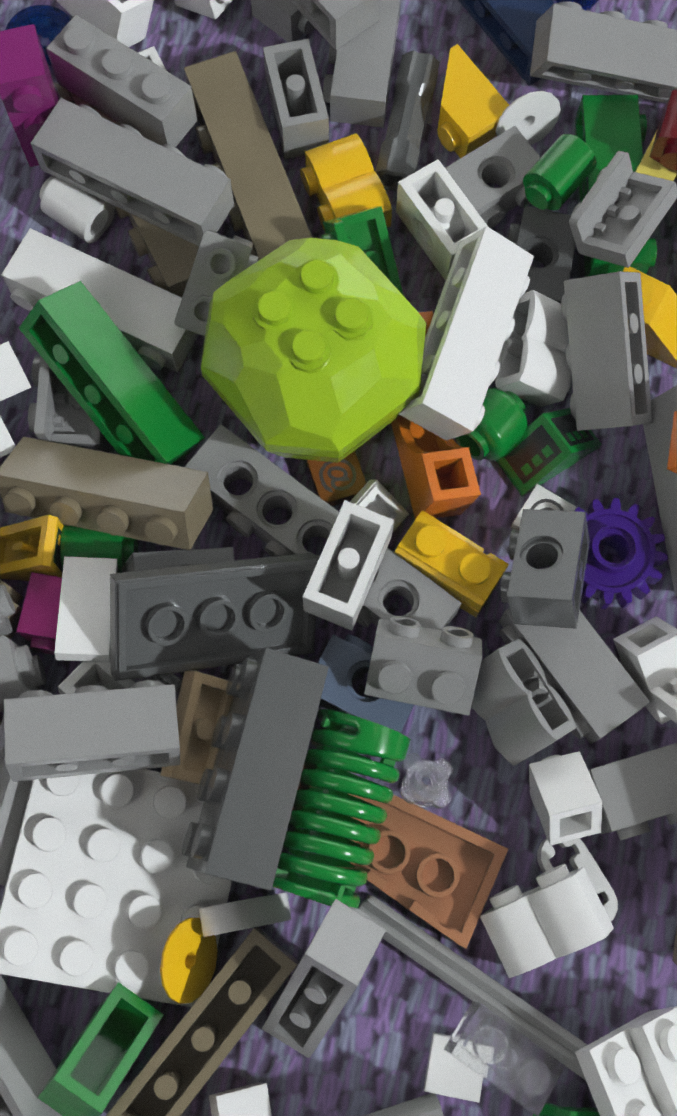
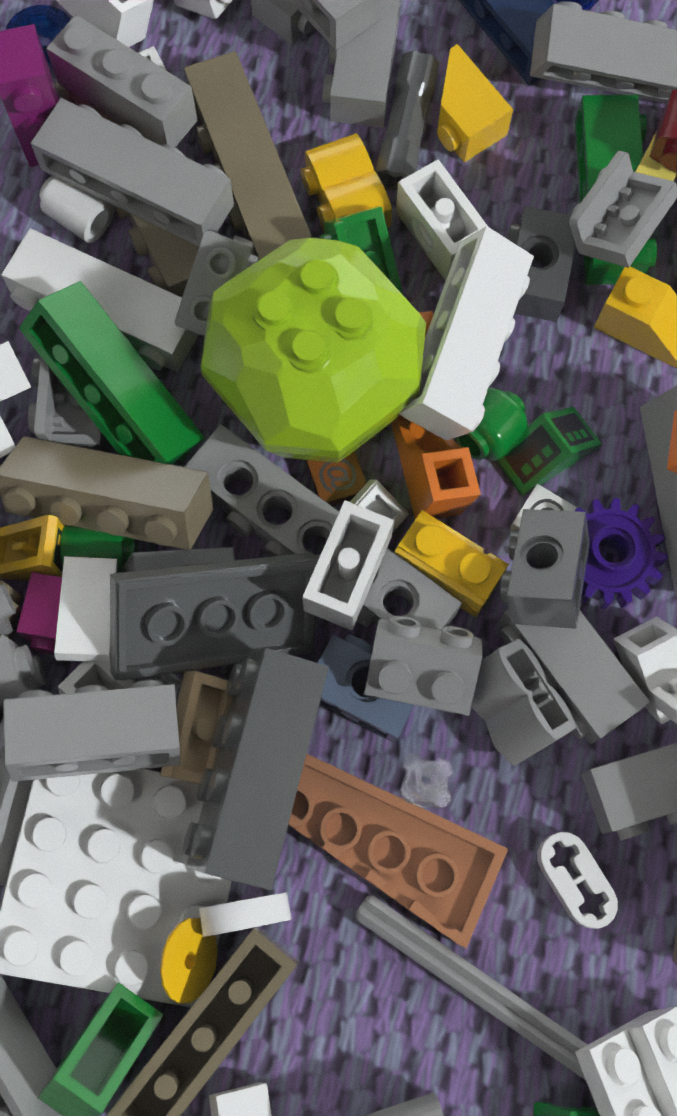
(296, 97): light grey brick -> none
(320, 826): green piece -> none
(324, 978): light grey brick -> none
(448, 1075): white tile -> none
(499, 162): light grey brick -> none
(505, 1057): clear plate -> none
(532, 115): white piece -> none
(535, 352): white brick -> none
(546, 920): white brick -> none
(559, 172): green brick -> none
(565, 798): white brick -> none
(607, 351): light grey brick -> none

